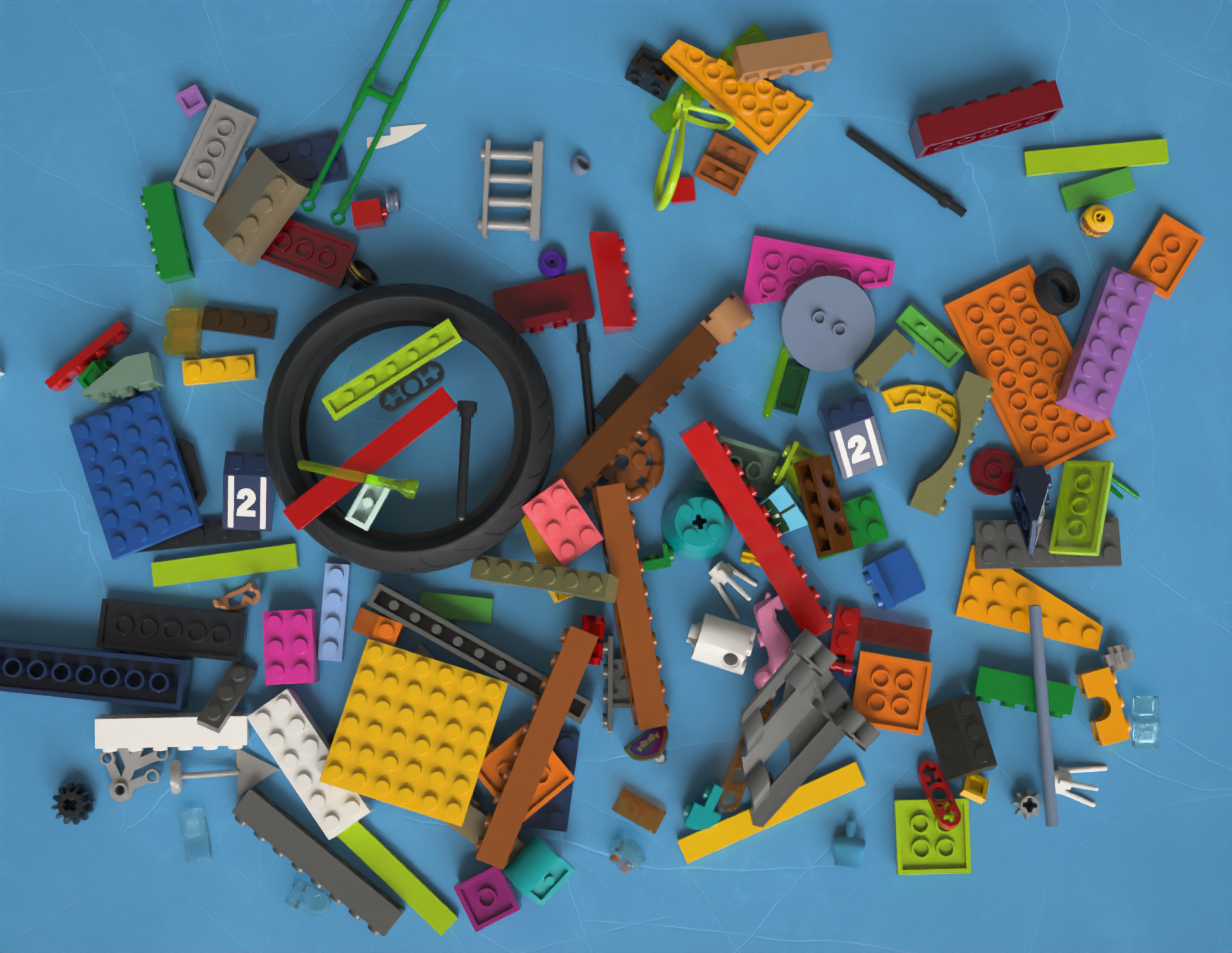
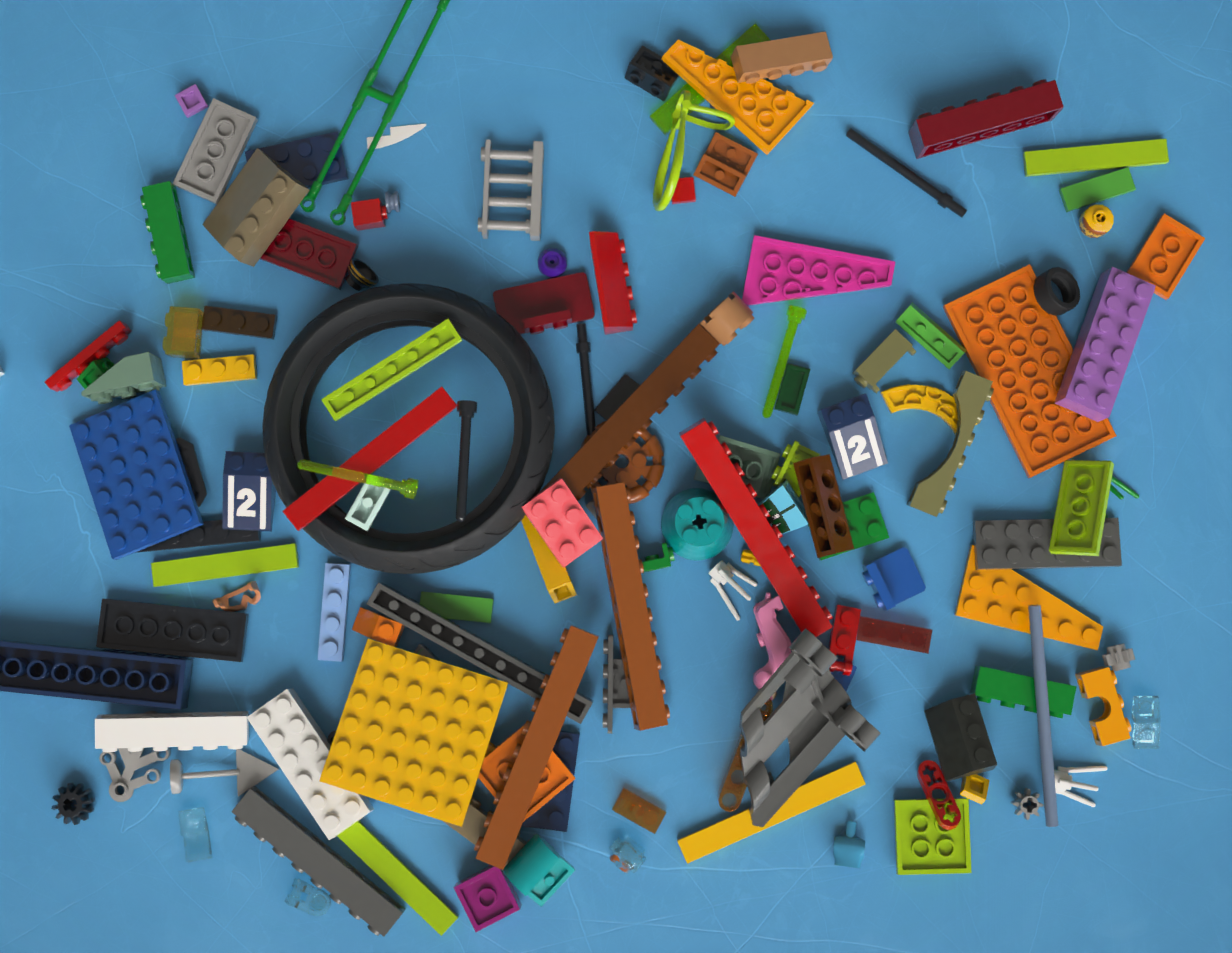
(226, 697): dark grey plate -> none
(290, 646): dark pink brick -> none
(412, 376): black beam -> none
(545, 577): olive arch -> none
(580, 165): sand blue hinge -> none
(595, 625): red hinge -> none
(649, 745): shield -> none
(703, 814): teal brick -> none
(721, 643): white cylinder -> none
(827, 323): sand blue plate -> none
(892, 691): orange plate -> none
(992, 471): dark red tile -> none
(1029, 501): dark blue slope -> none

